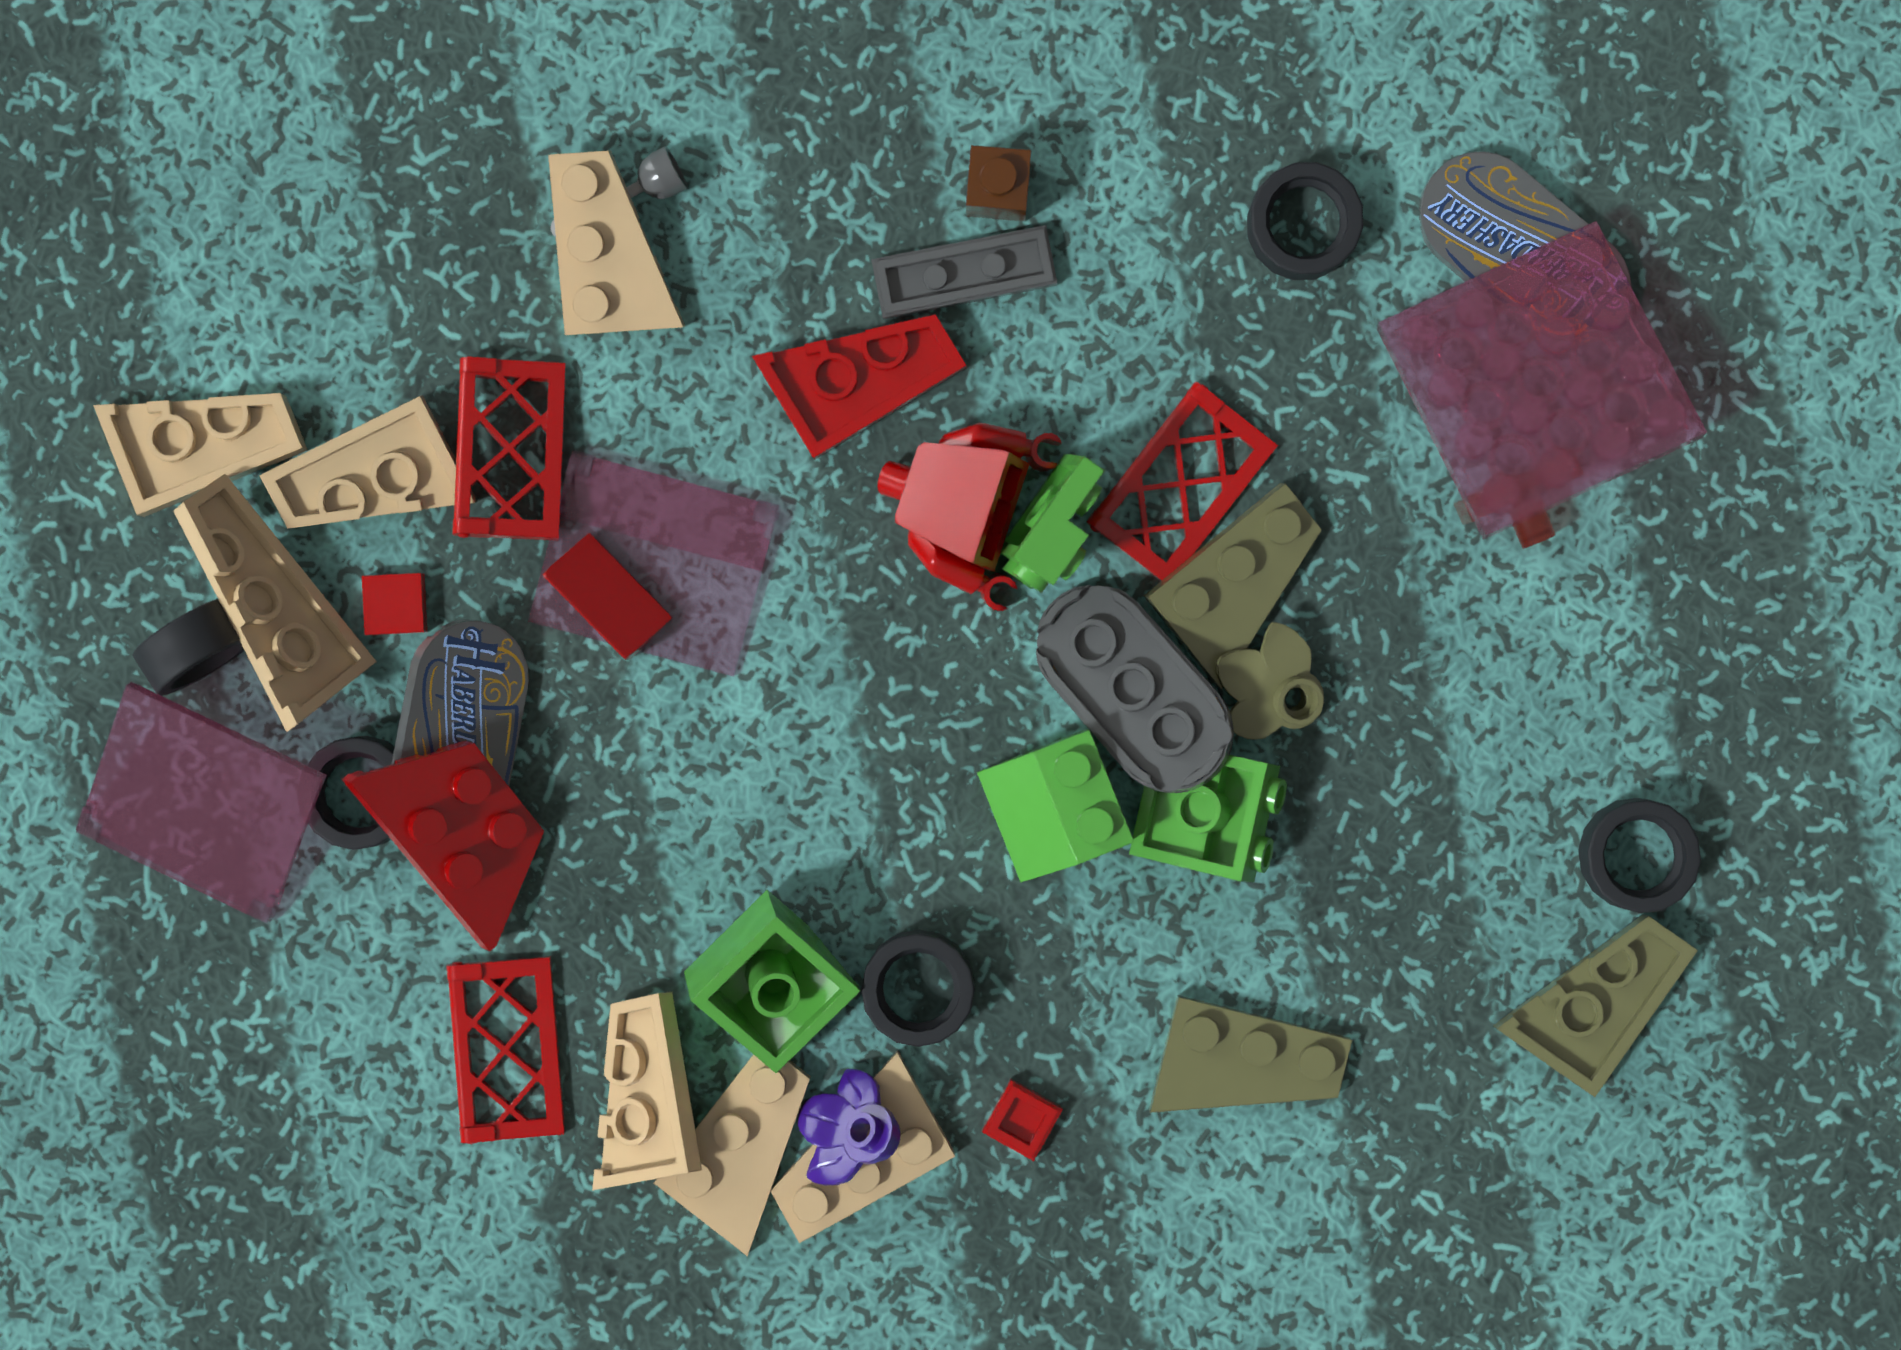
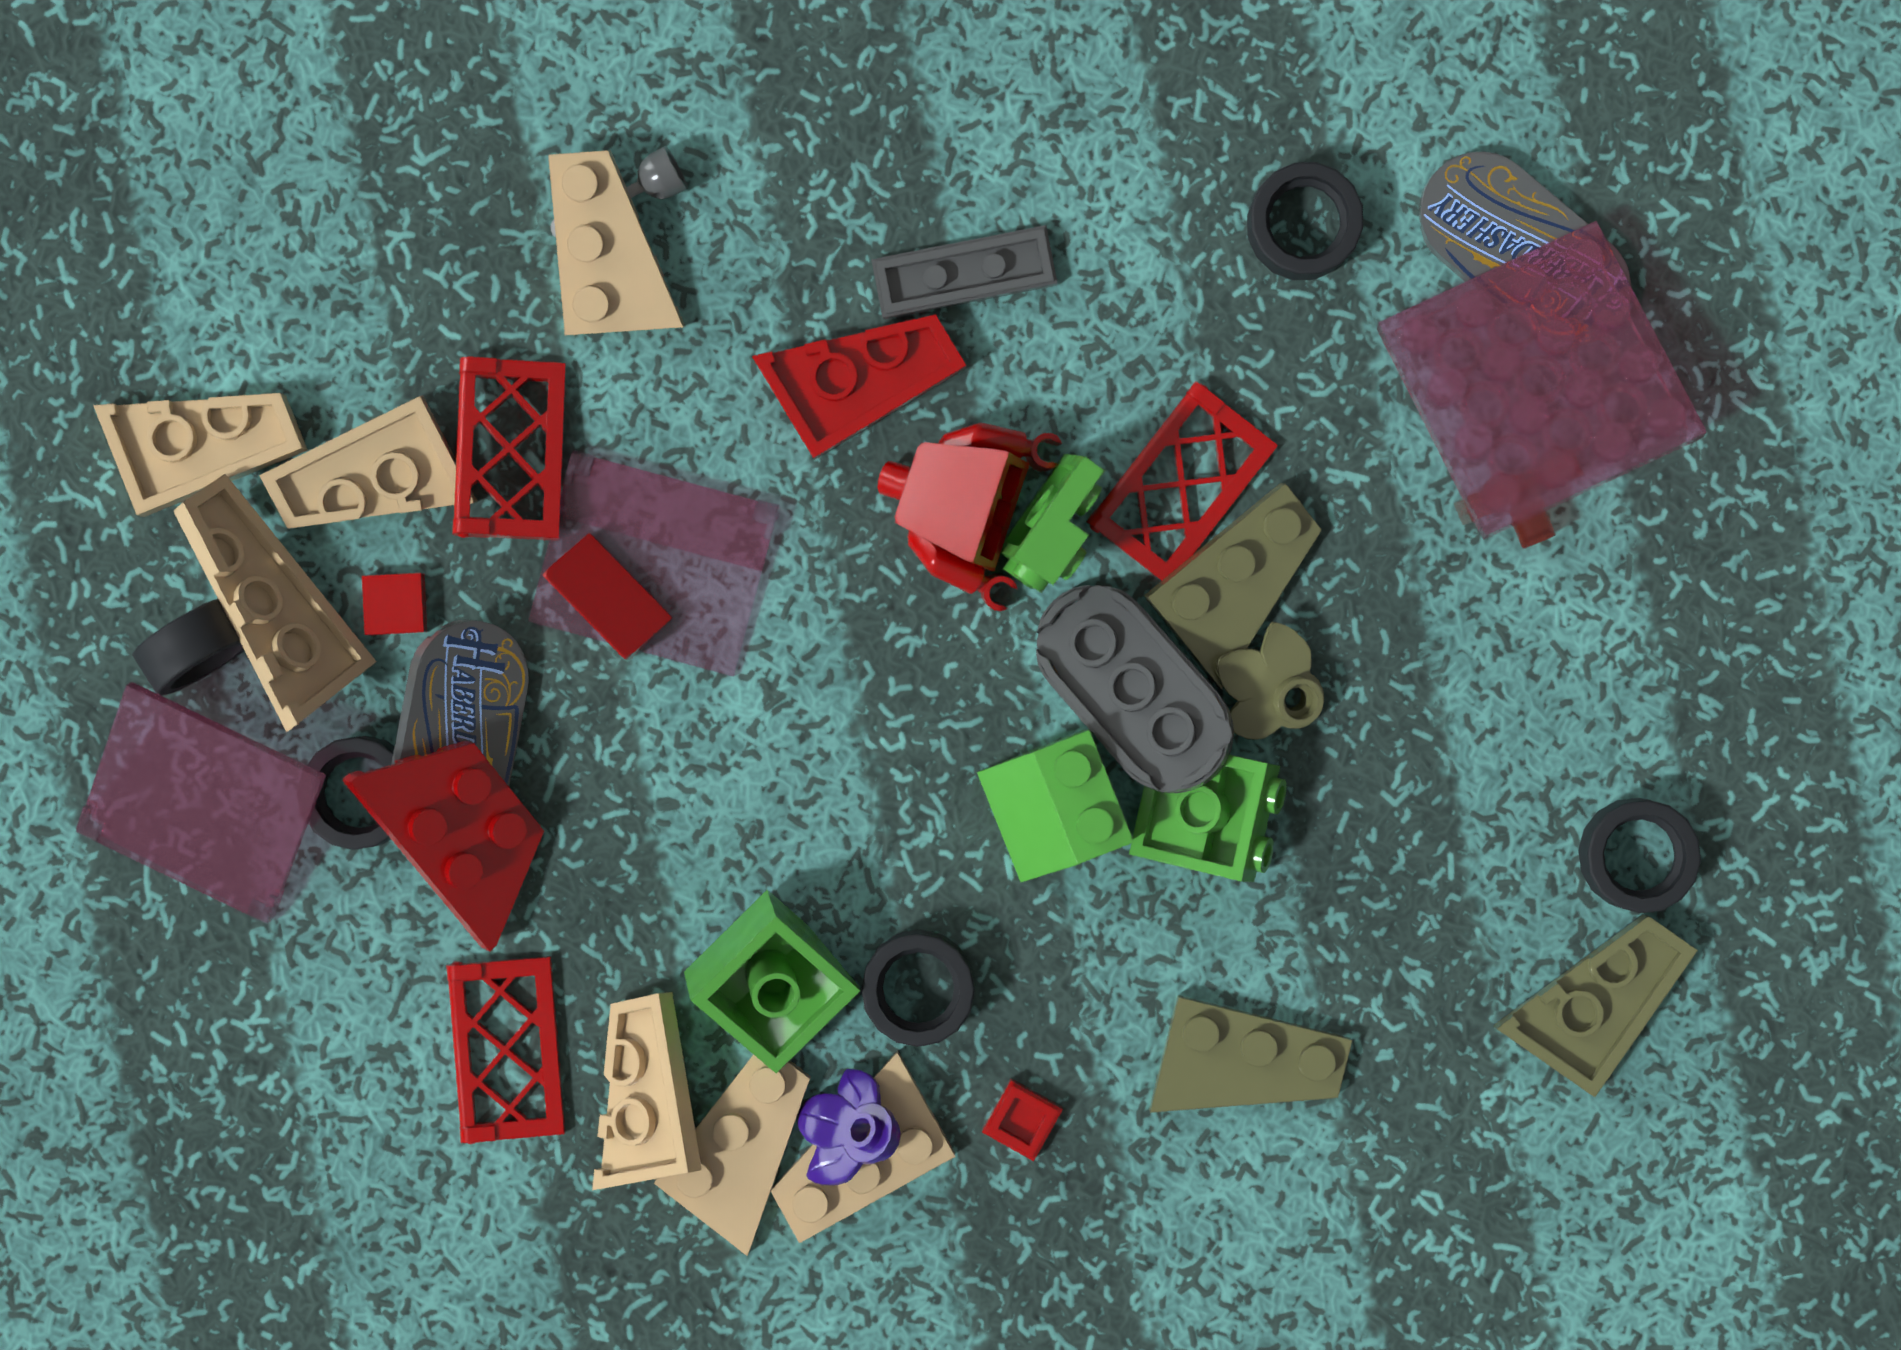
(998, 183): reddish brown brick -> none

